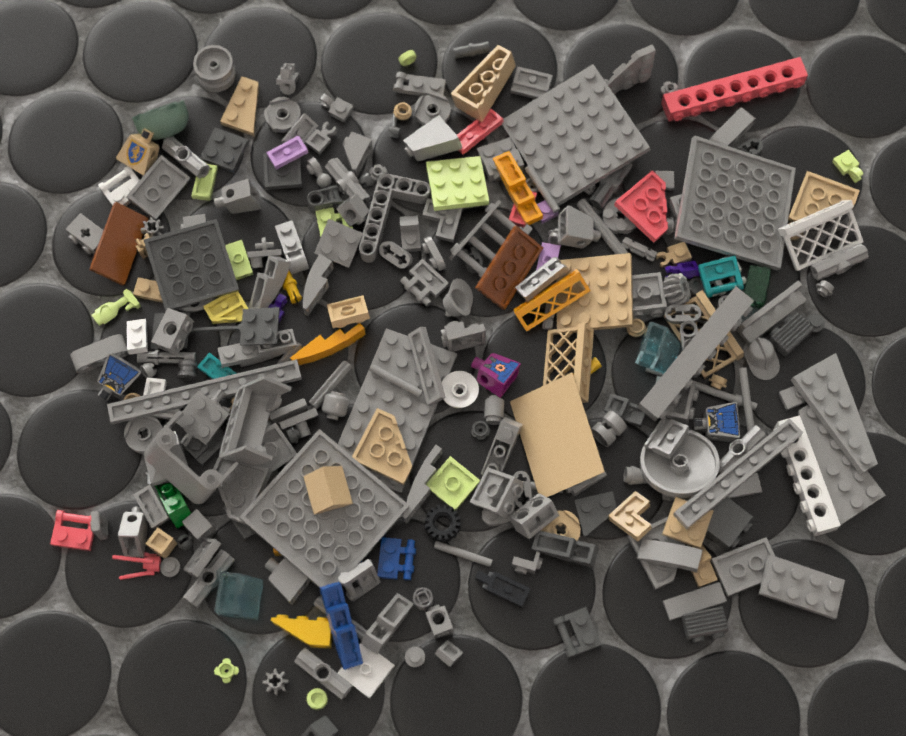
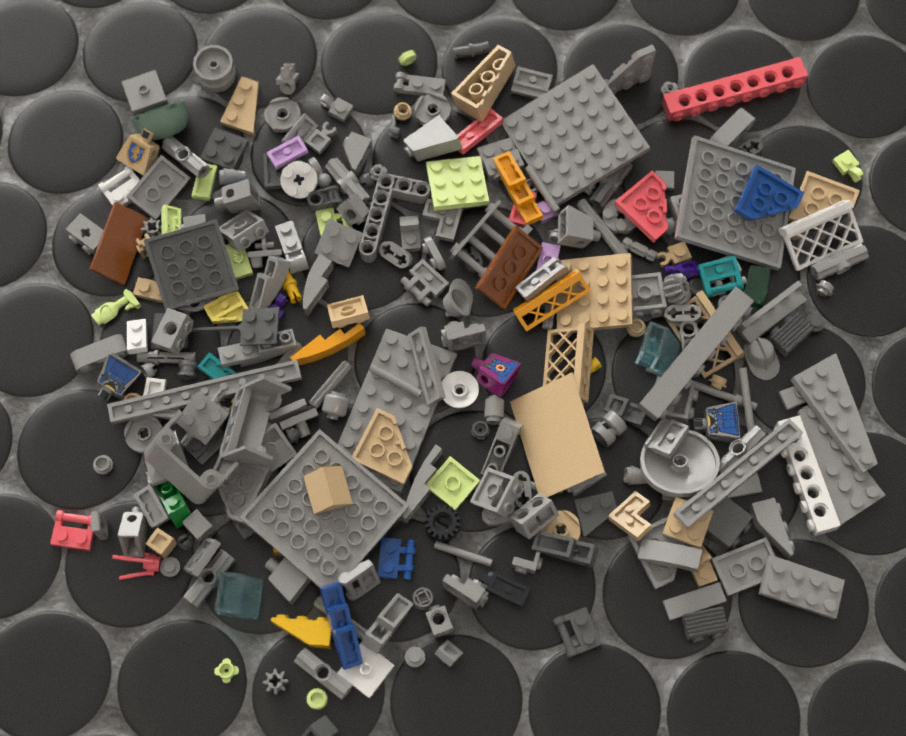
(103, 464): none -> light grey plate
(144, 92): none -> light grey plate
(170, 218): none -> yellowish green plate
(231, 176): none -> light grey cone
(243, 230): none -> light grey plate
(290, 173): none -> white plate
(470, 593): none -> light grey plate
(766, 196): none -> blue plate
(770, 524): none -> light grey slope

